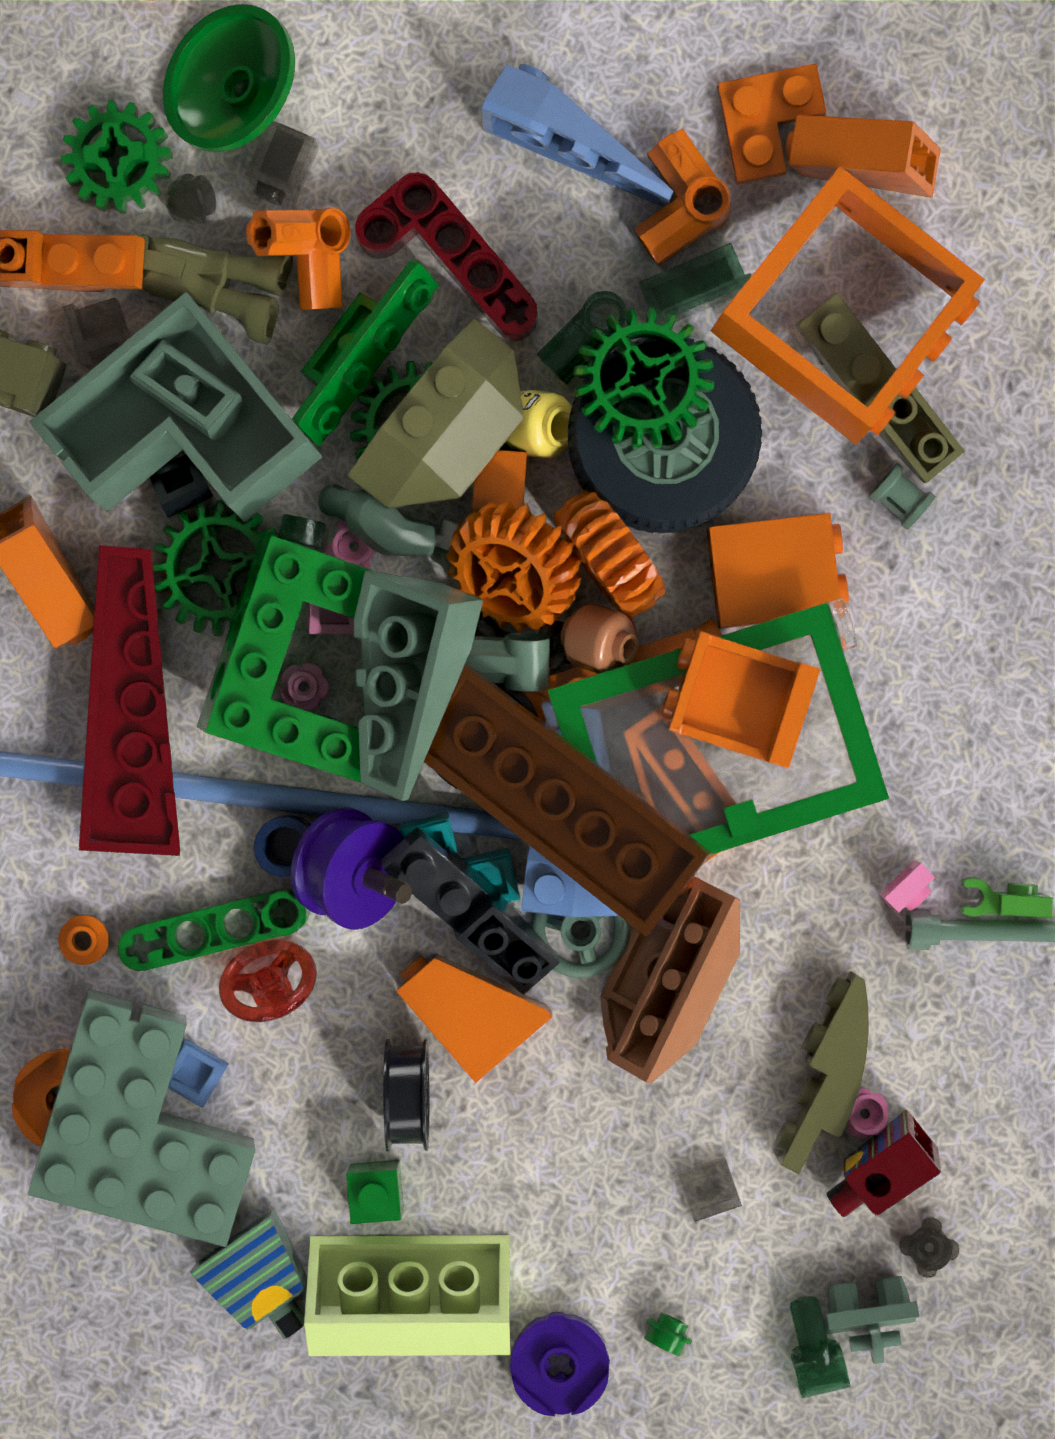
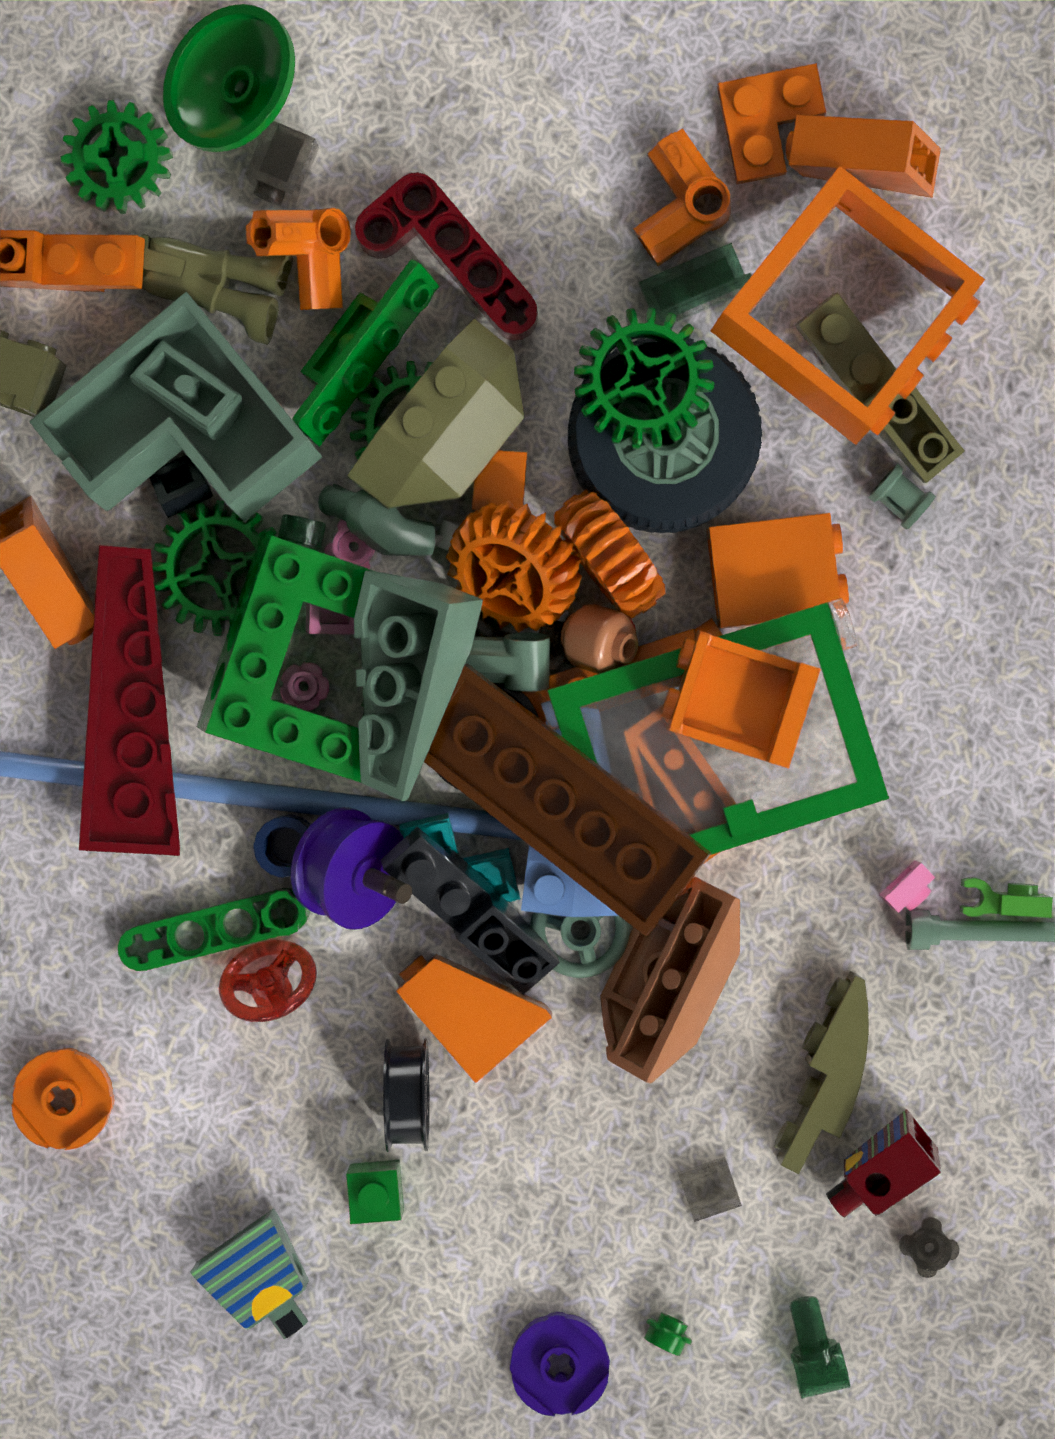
(96, 330): clear smoke panel -> none
(98, 933): orange plate -> none
(116, 1149): sand green piece -> none
(190, 199): clear smoke plate -> none
(196, 1073): medium blue tile -> none
(408, 1295): yellowish green slope -> none
(544, 425): light yellow head -> none
(547, 122): medium blue wedge -> none
(562, 351): clear green piece -> none
(877, 1117): bright pink plate -> none
(893, 1310): sand green hips -> none

